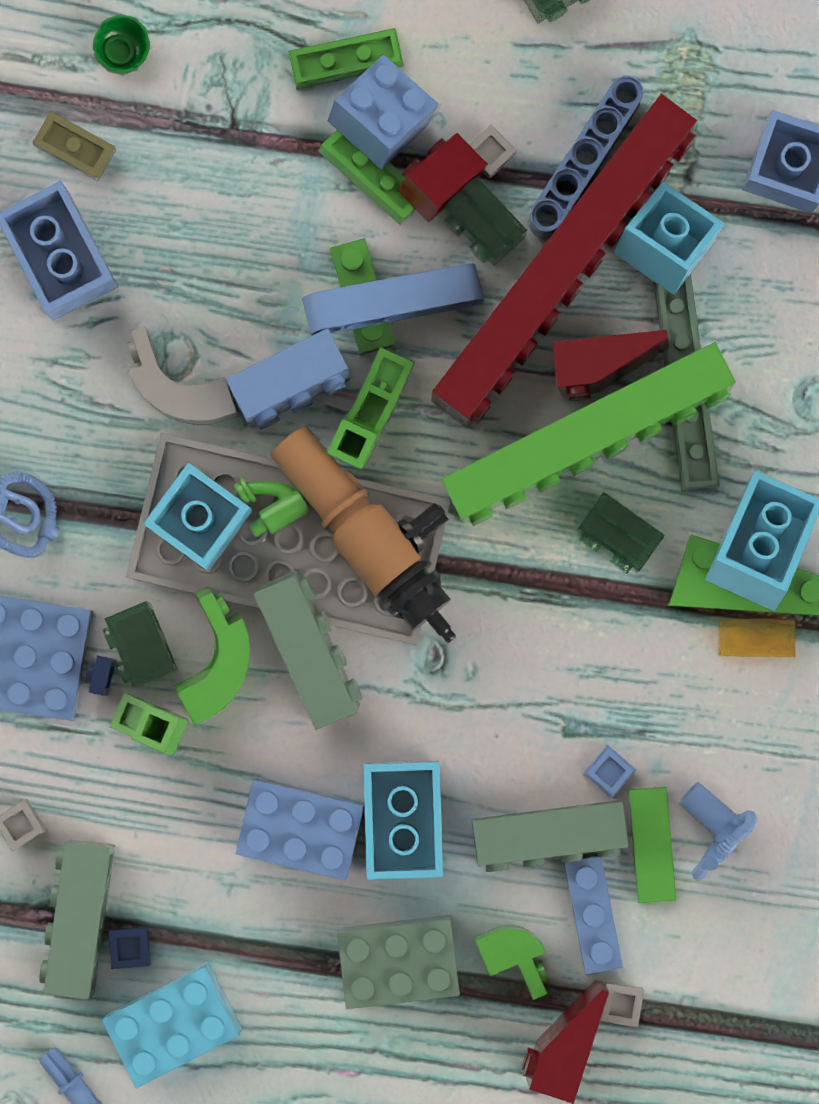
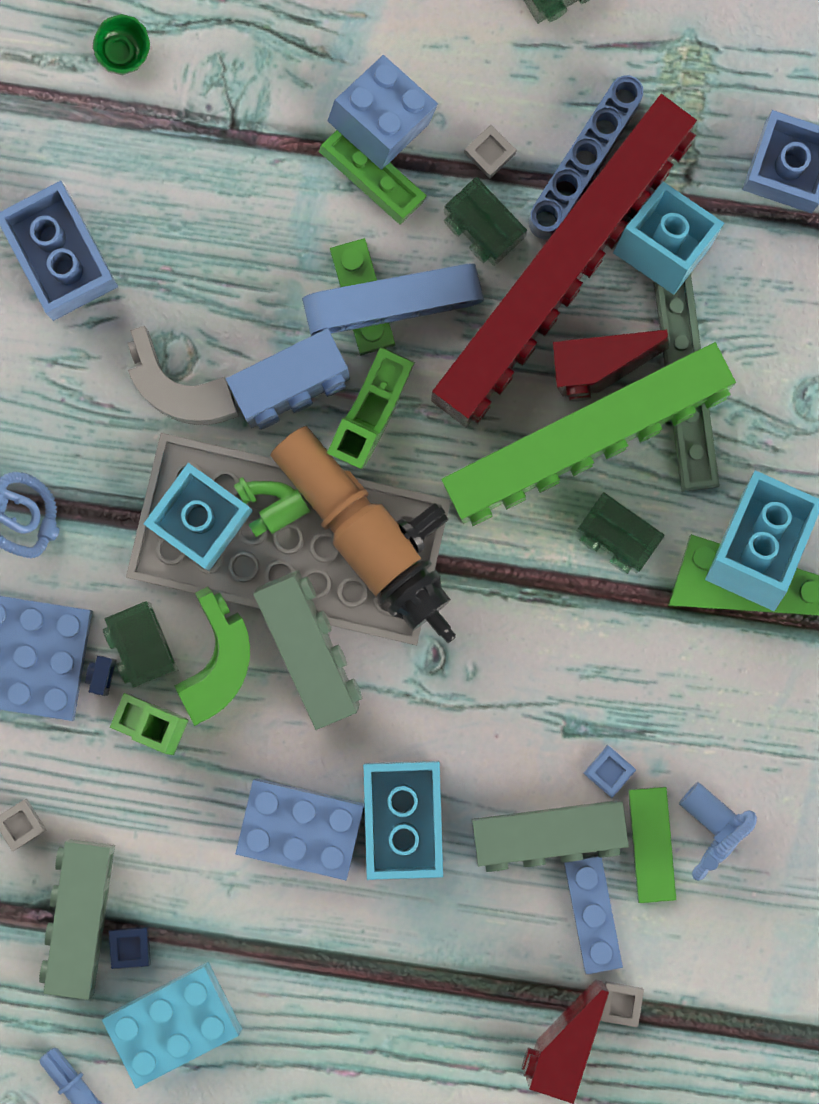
(74, 146): olive plate -> none
(343, 58): bright green tile -> none
(398, 962): sand green brick -> none
(441, 175): dark red brick -> none
(514, 946): bright green brick -> none
(756, 638): clear yellow plate -> none

